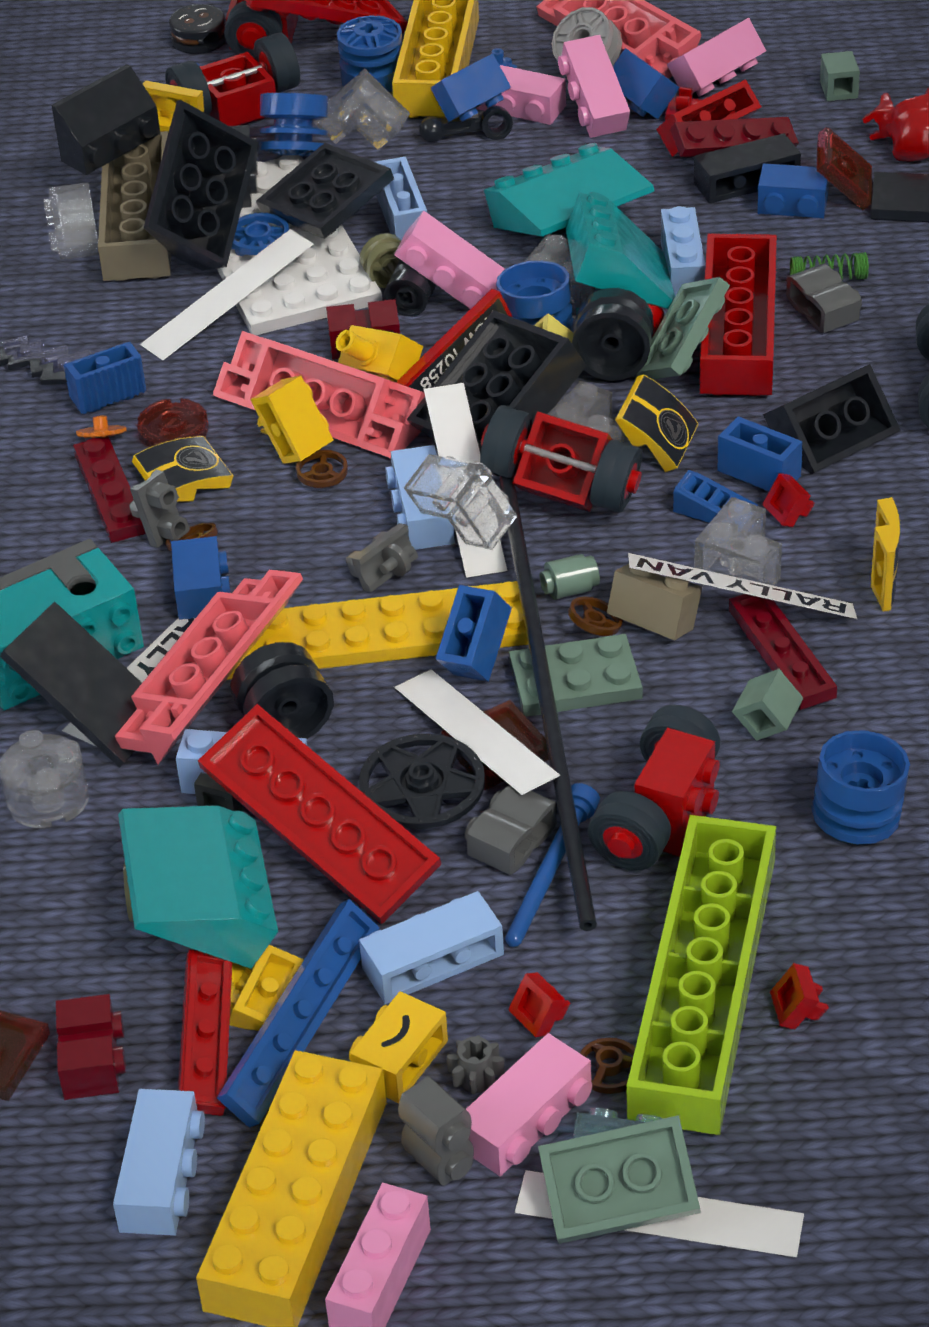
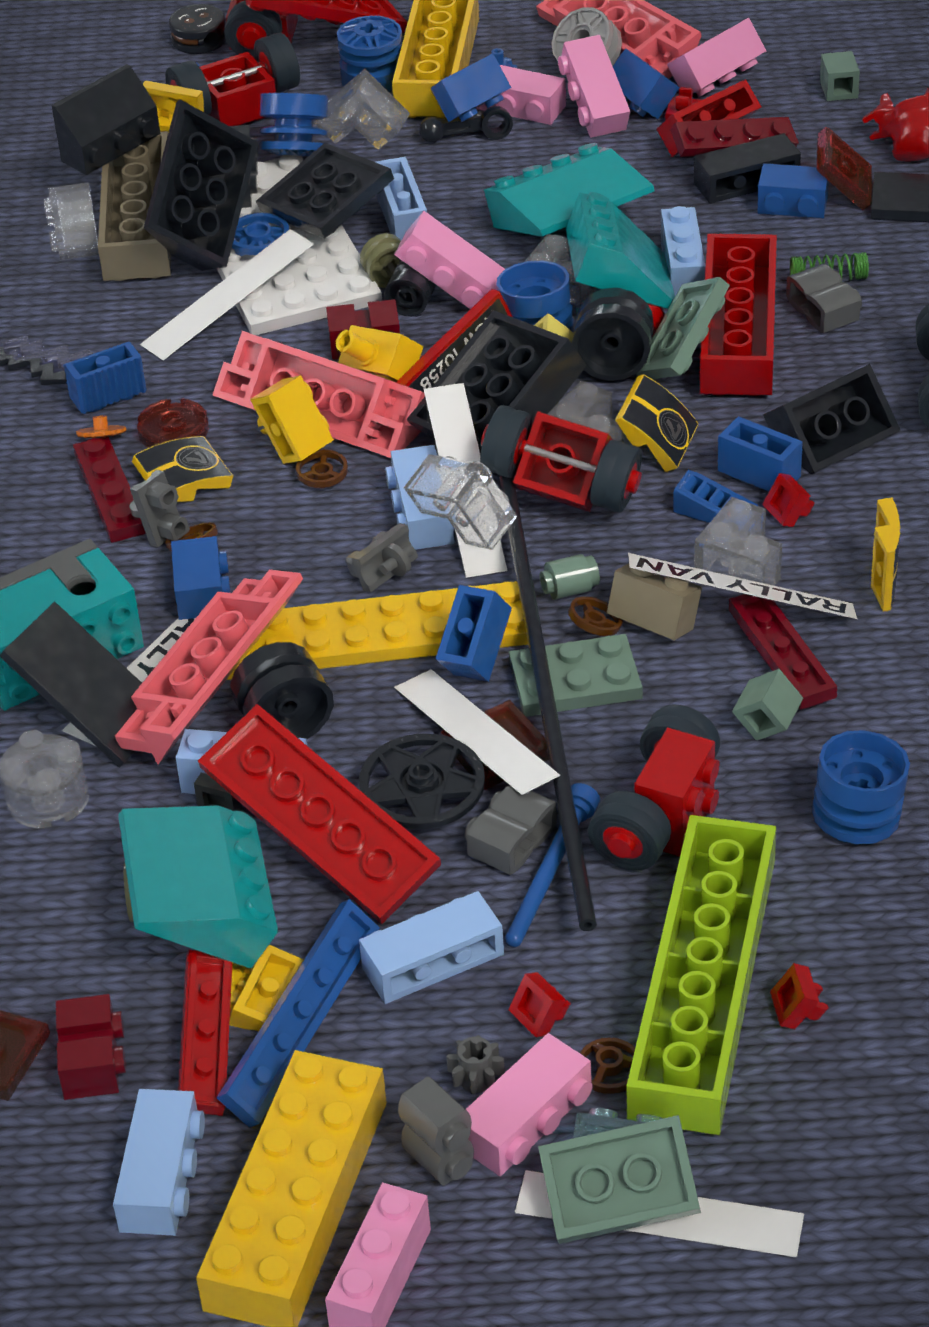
(402, 1042): yellow brick -> none

